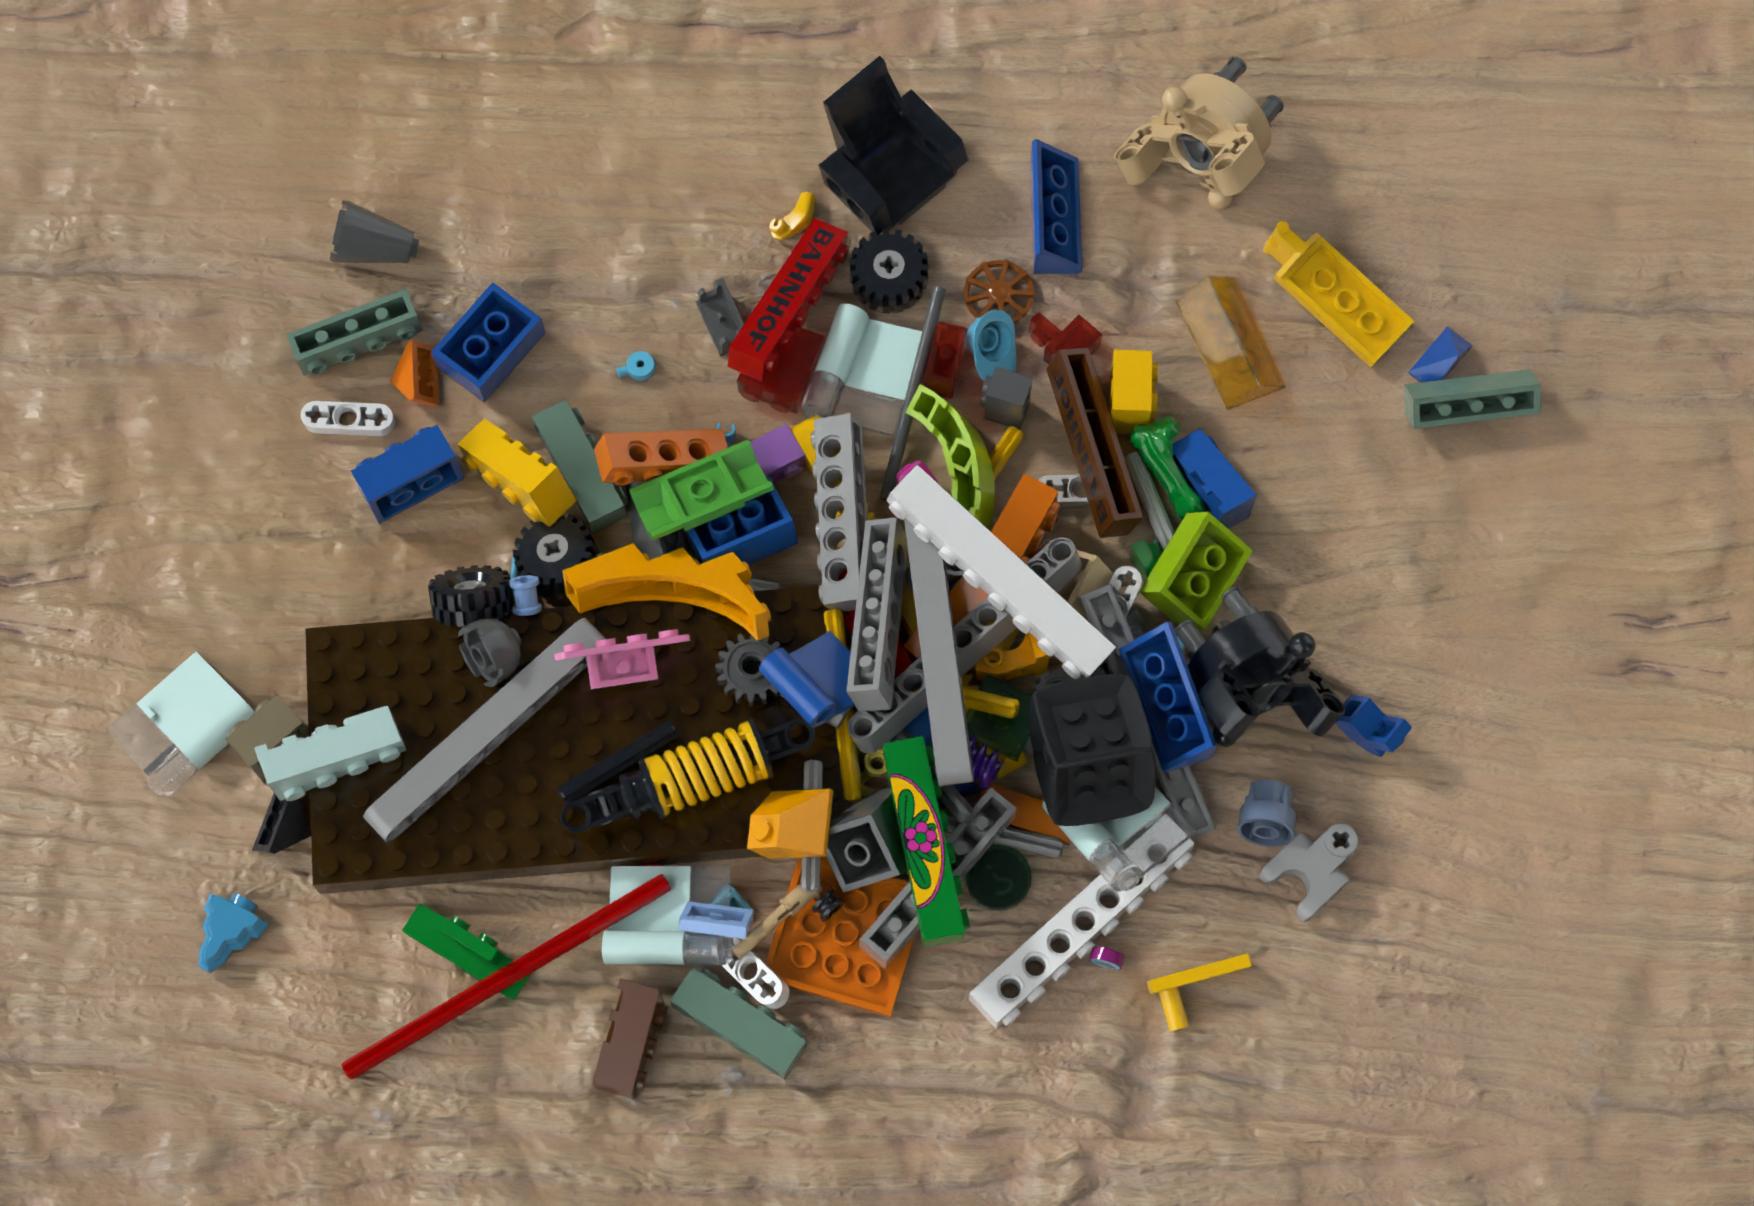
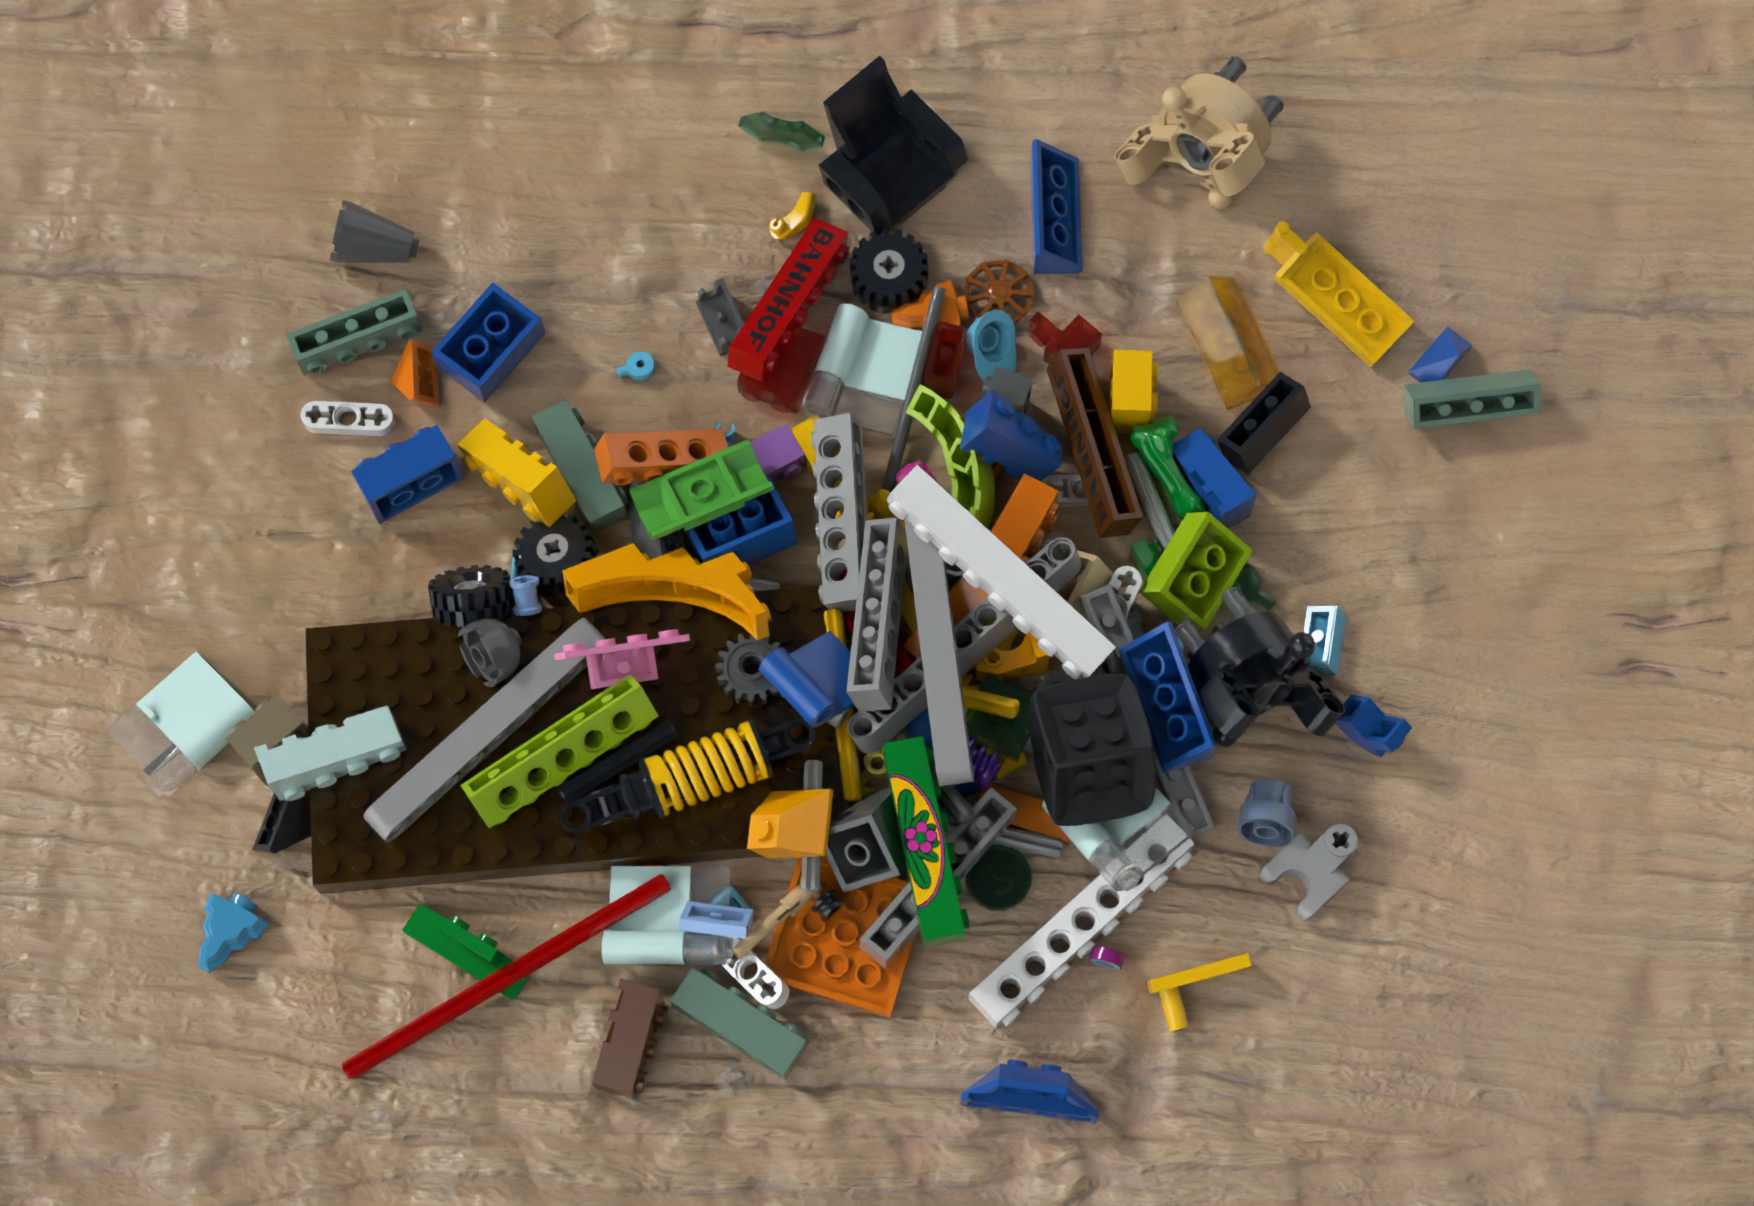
(543, 748): none -> lime brick
(768, 128): none -> clear green tile
(880, 507): none -> yellow rock
(913, 314): none -> orange rock
(1010, 438): none -> blue wedge
(1031, 1092): none -> blue wedge
(1251, 587): none -> clear green rock
(1264, 422): none -> black brick
(1327, 628): none -> medium azure slope

